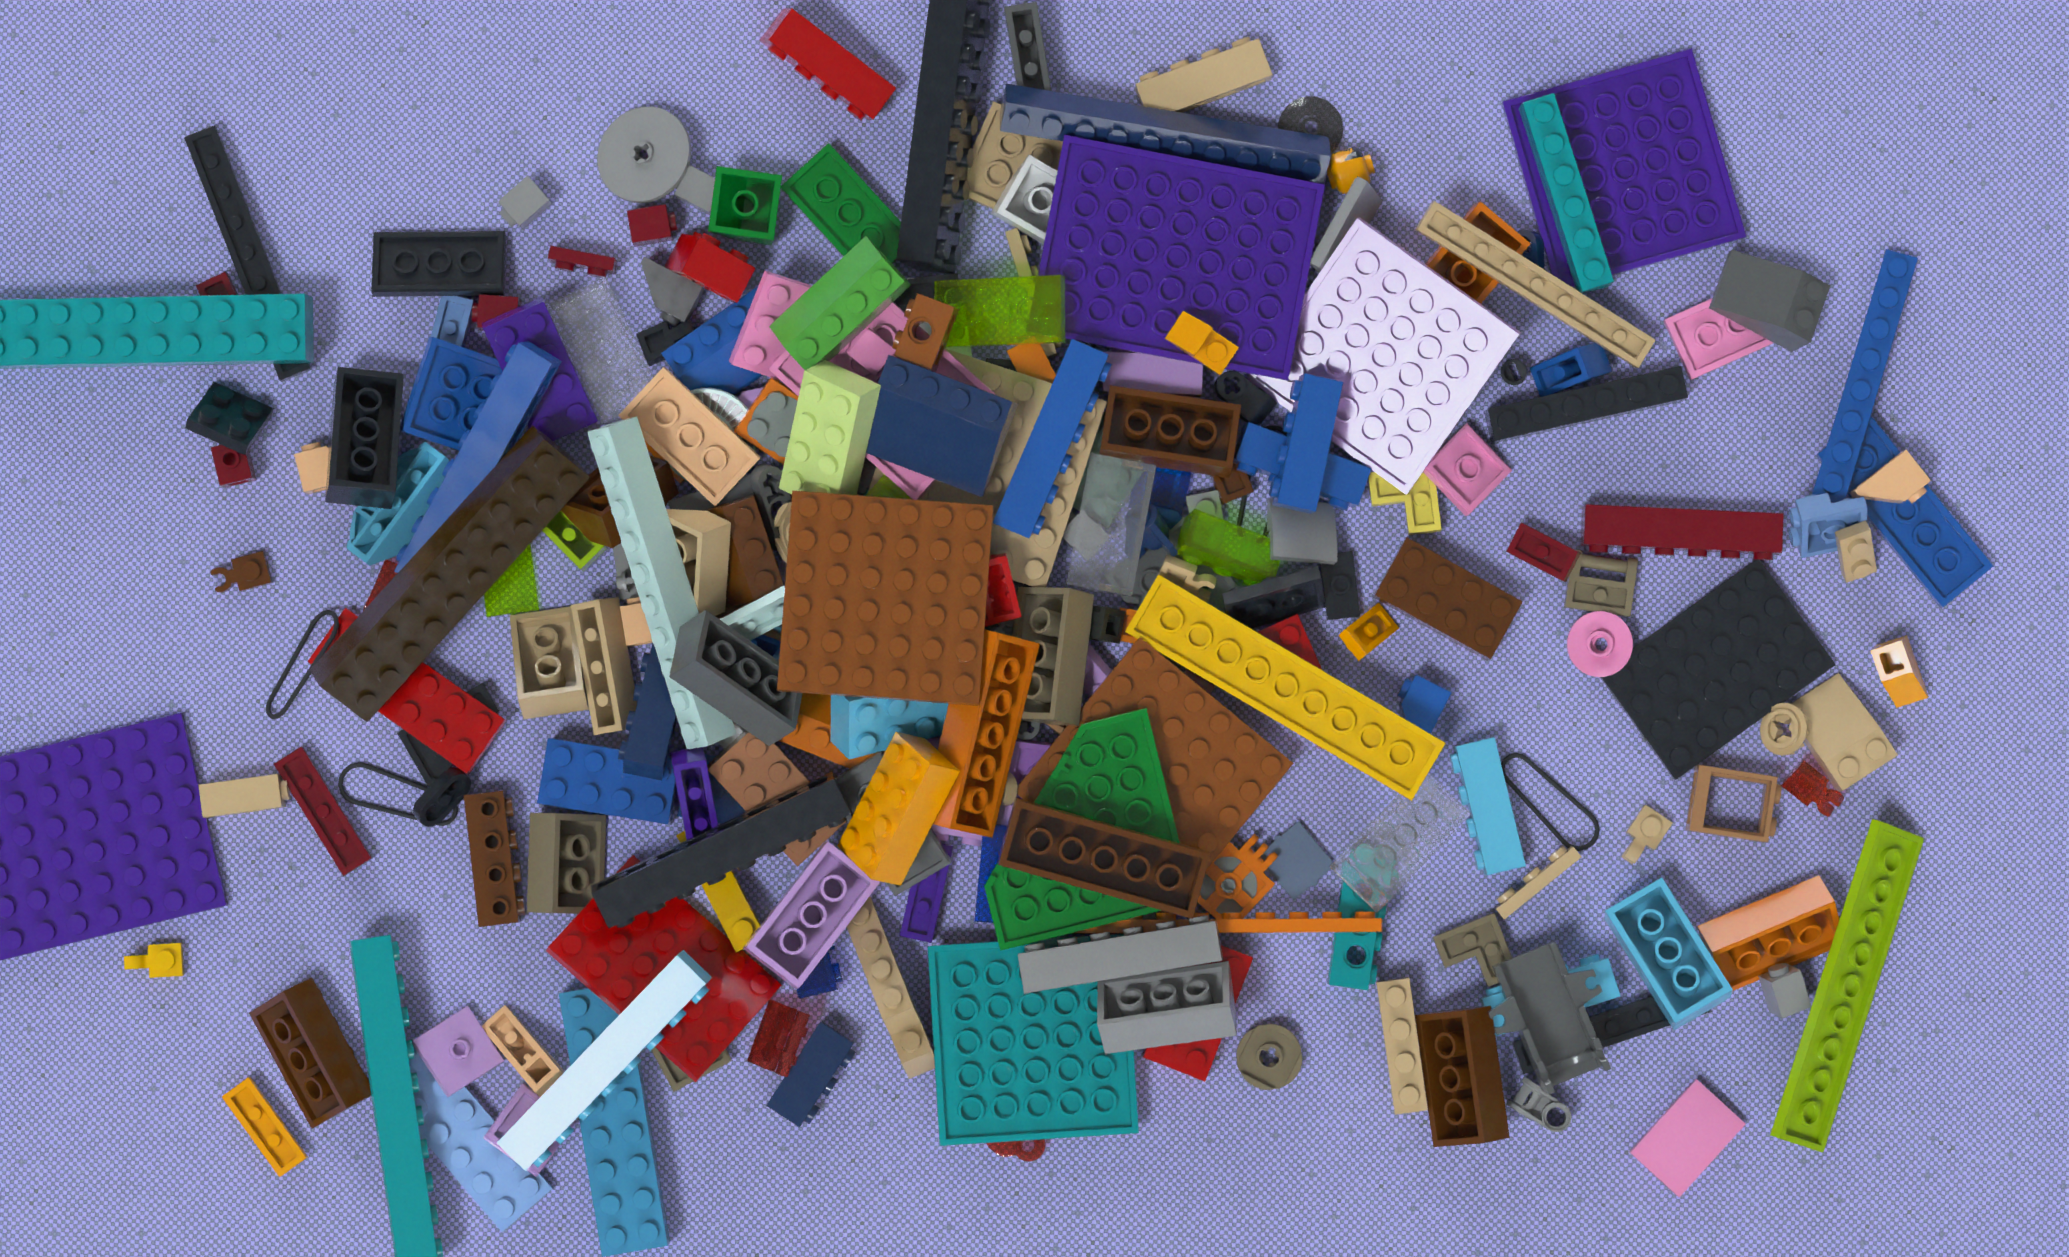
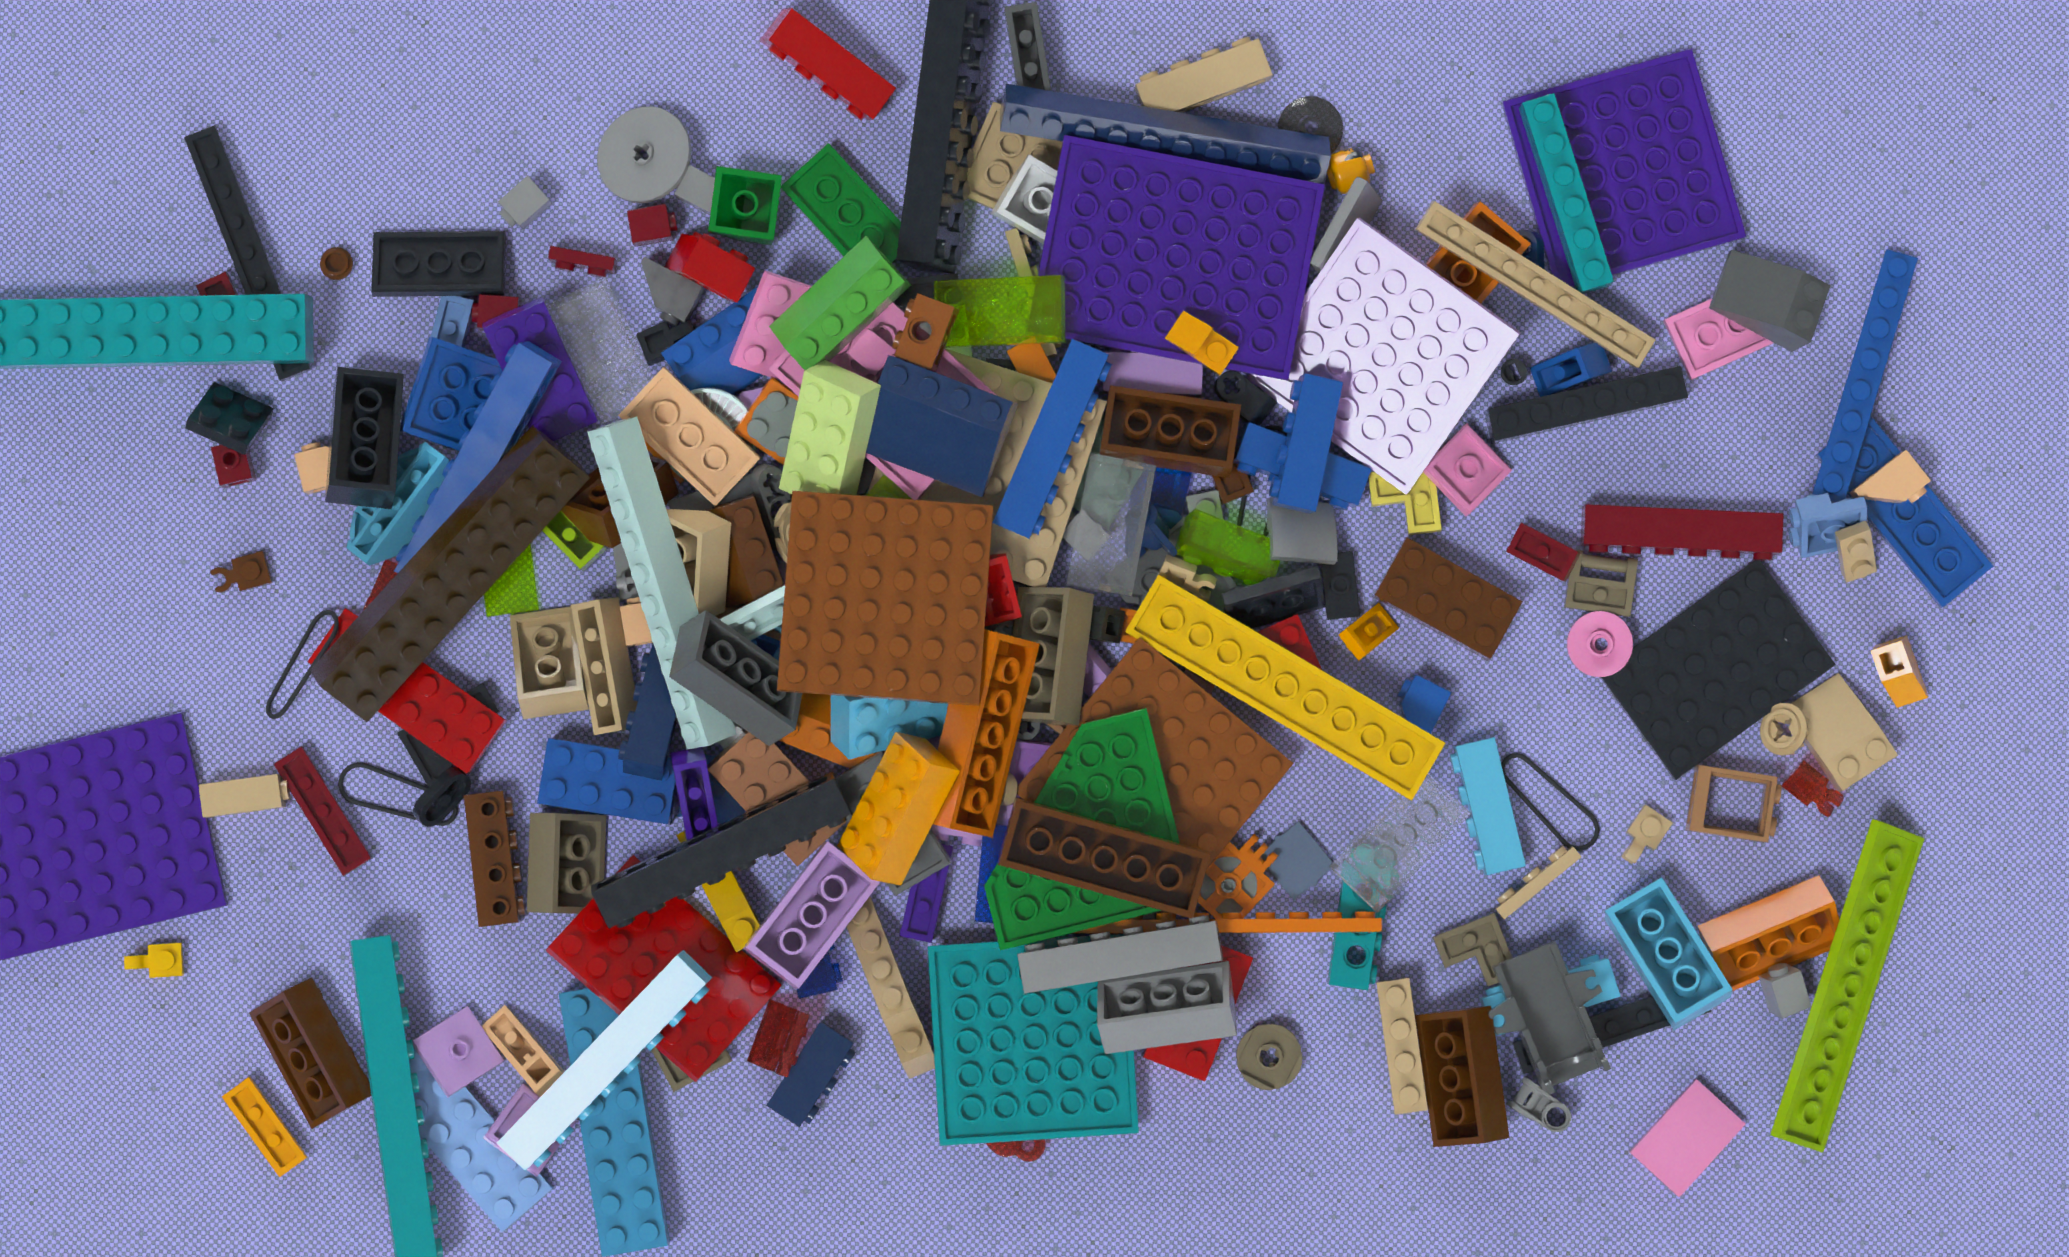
(336, 263): none -> reddish brown plate

